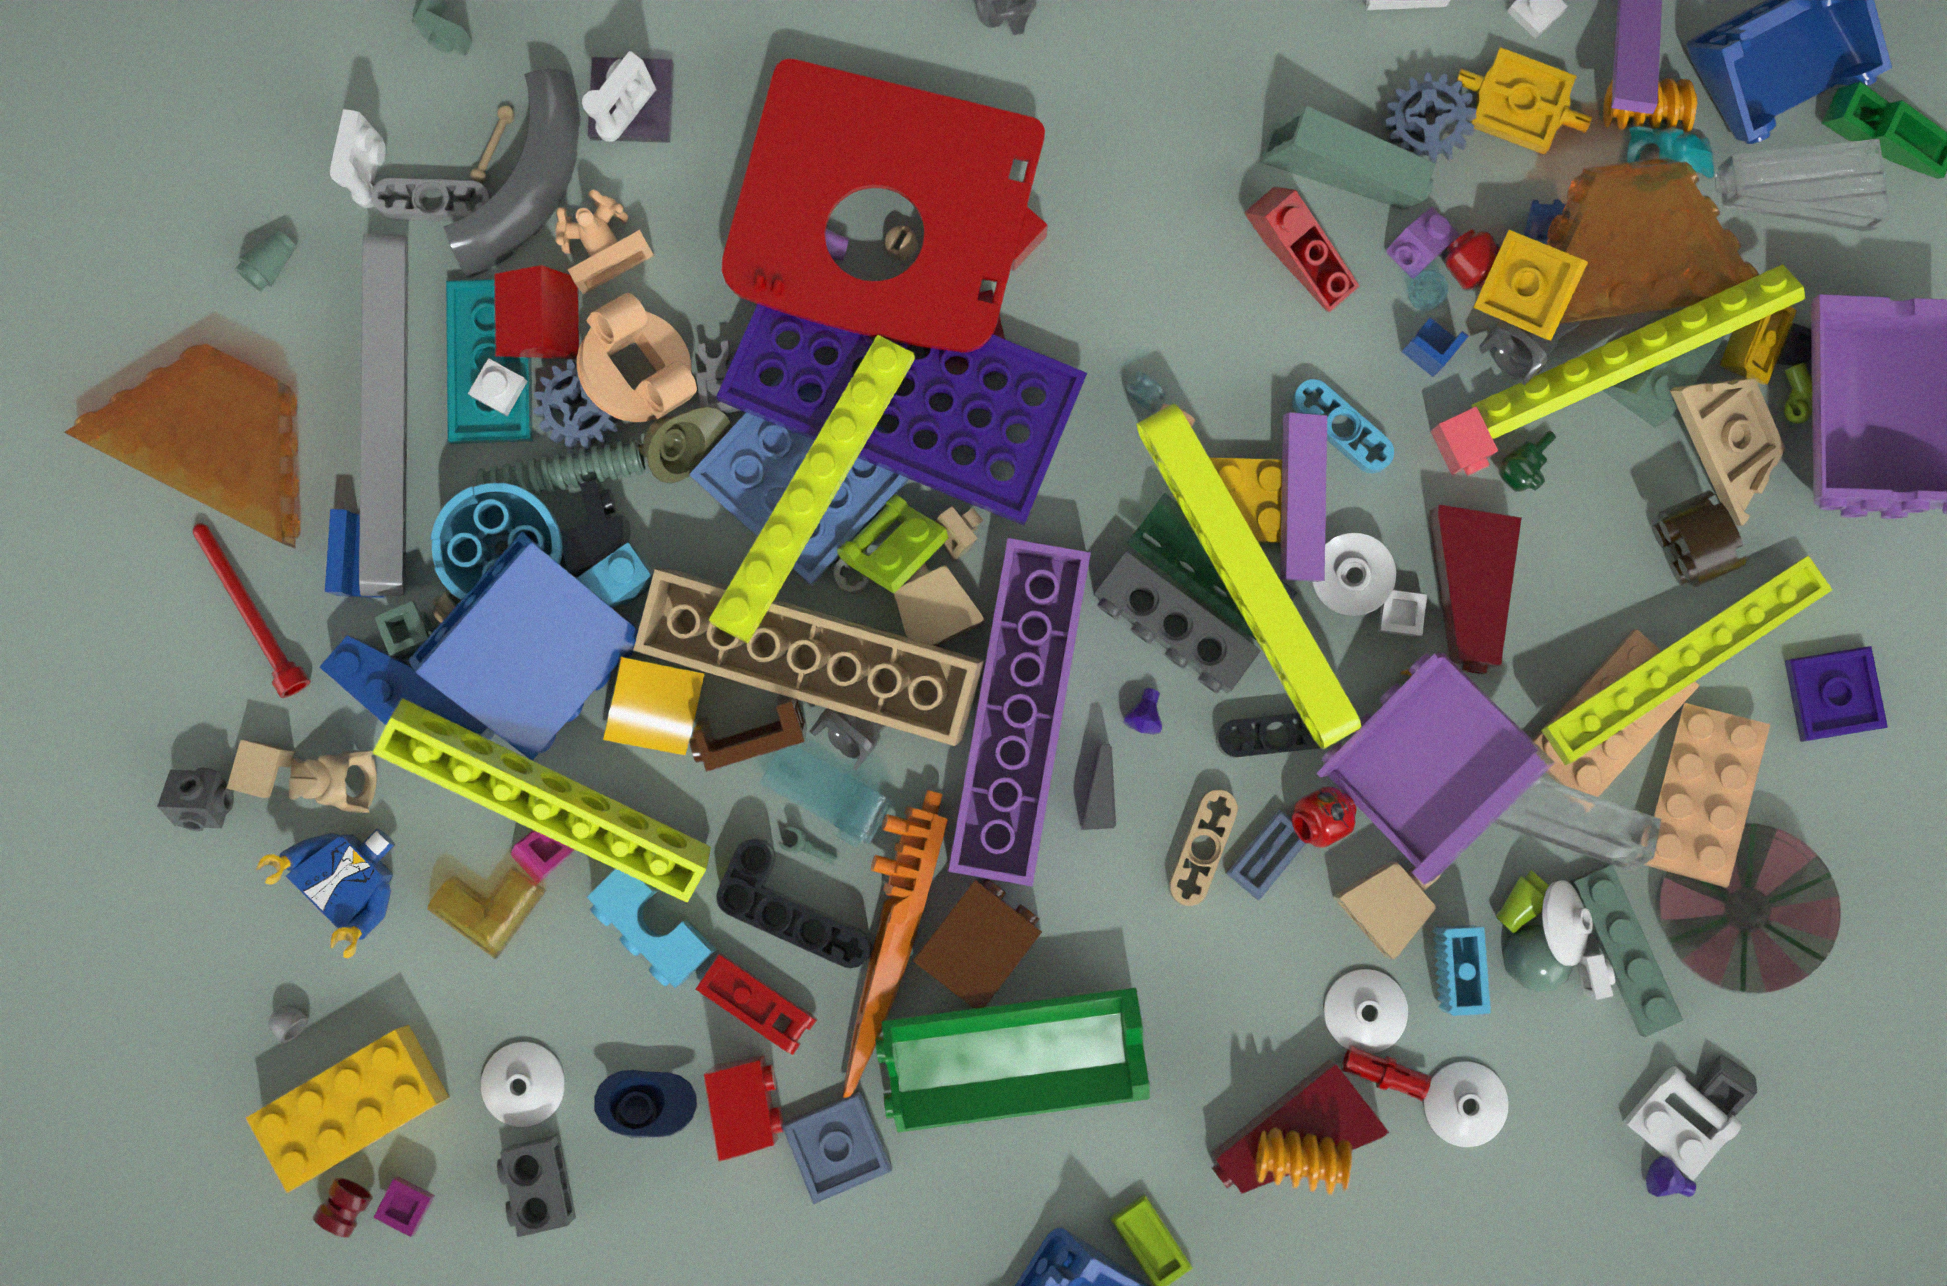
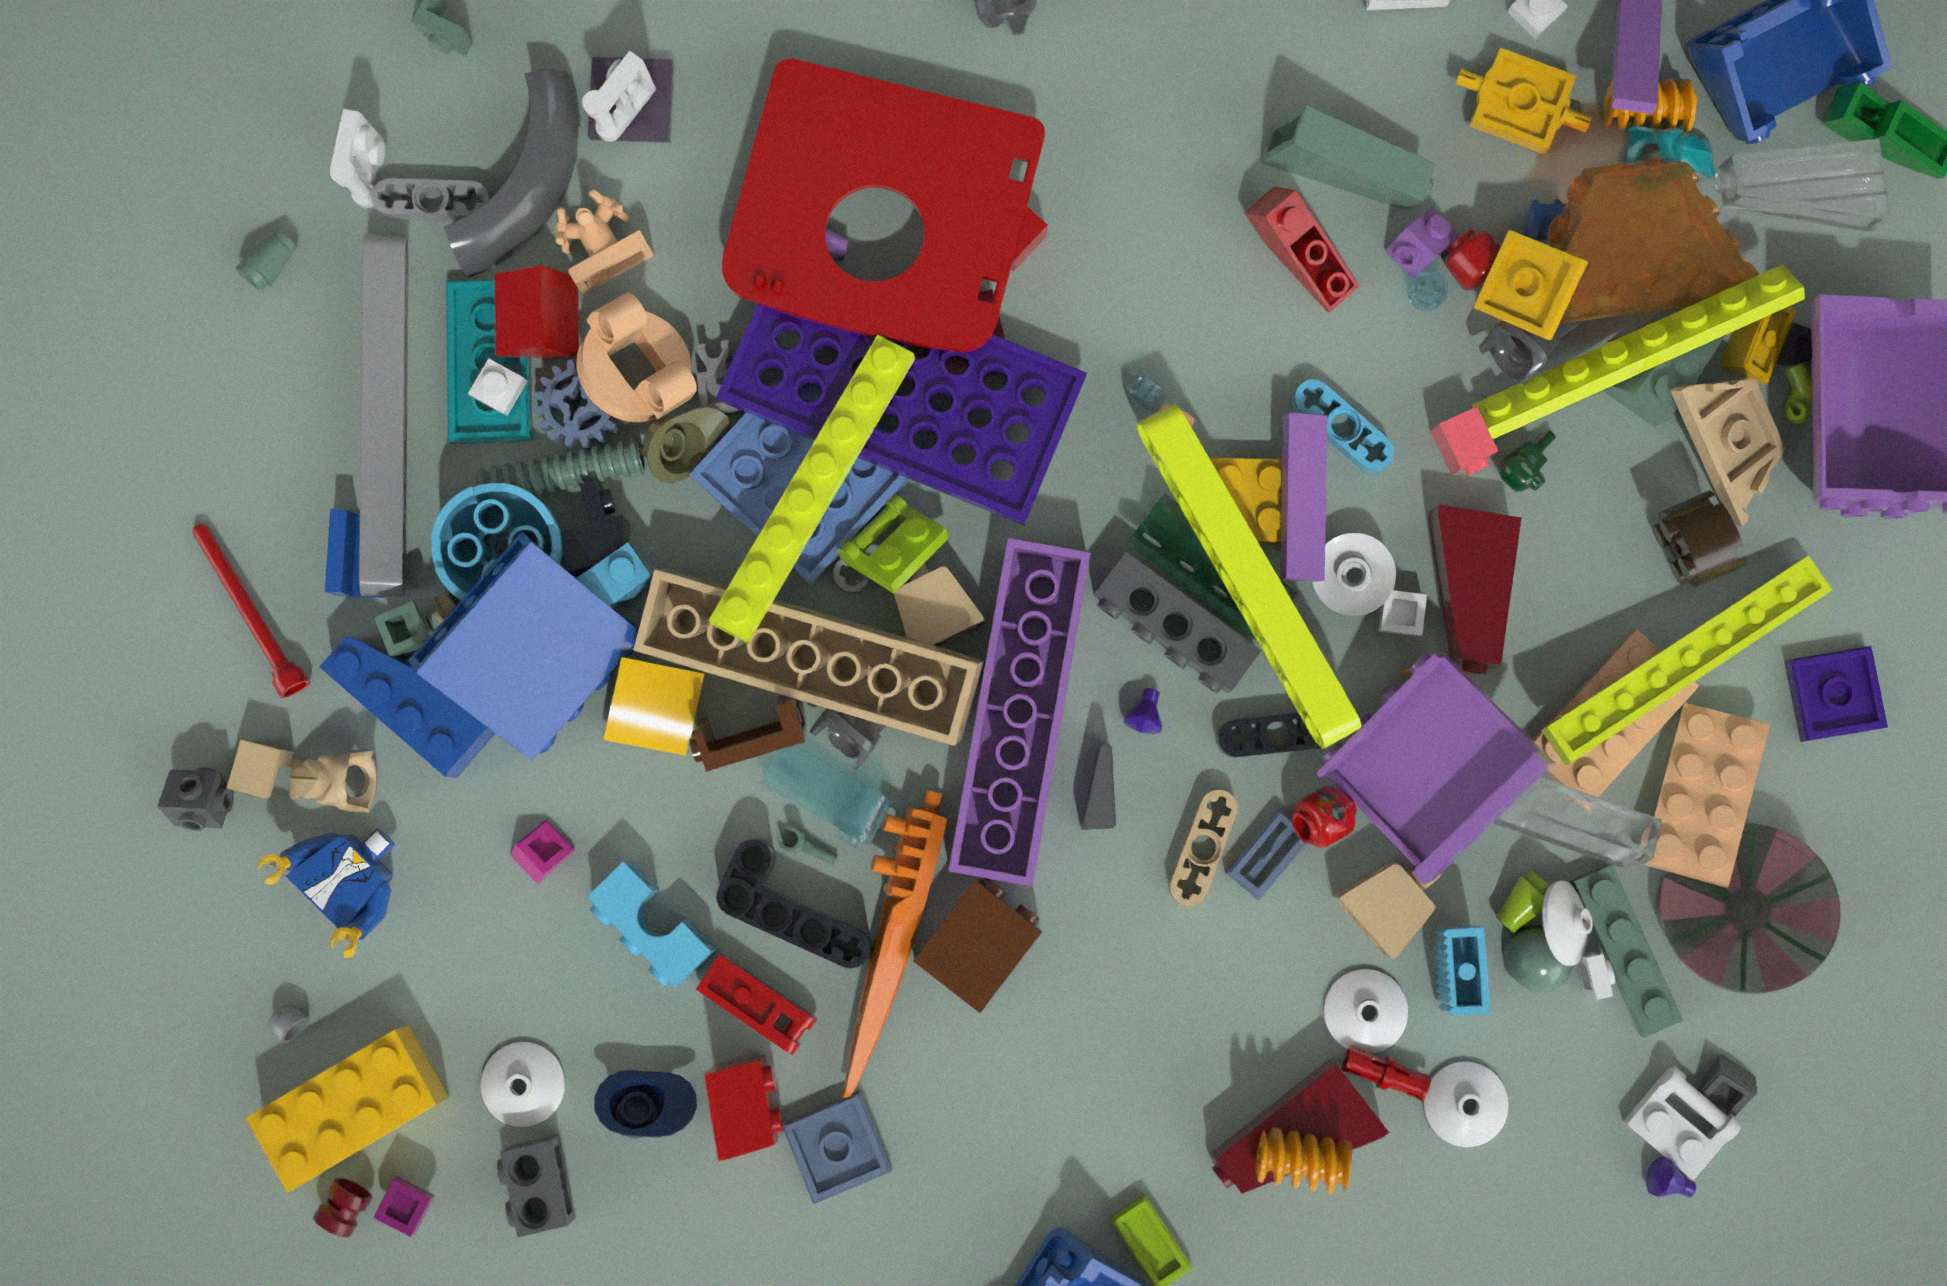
(211, 434): clear orange piece -> none
(488, 921): clear yellow brick -> none
(506, 116): tan hinge -> none
(543, 800): neon yellow brick -> none
(907, 247): tan hinge -> none
(959, 530): tan tile -> none
(1014, 1060): green panel -> none
(1433, 347): blue panel -> none
(1446, 117): sand blue gear -> none

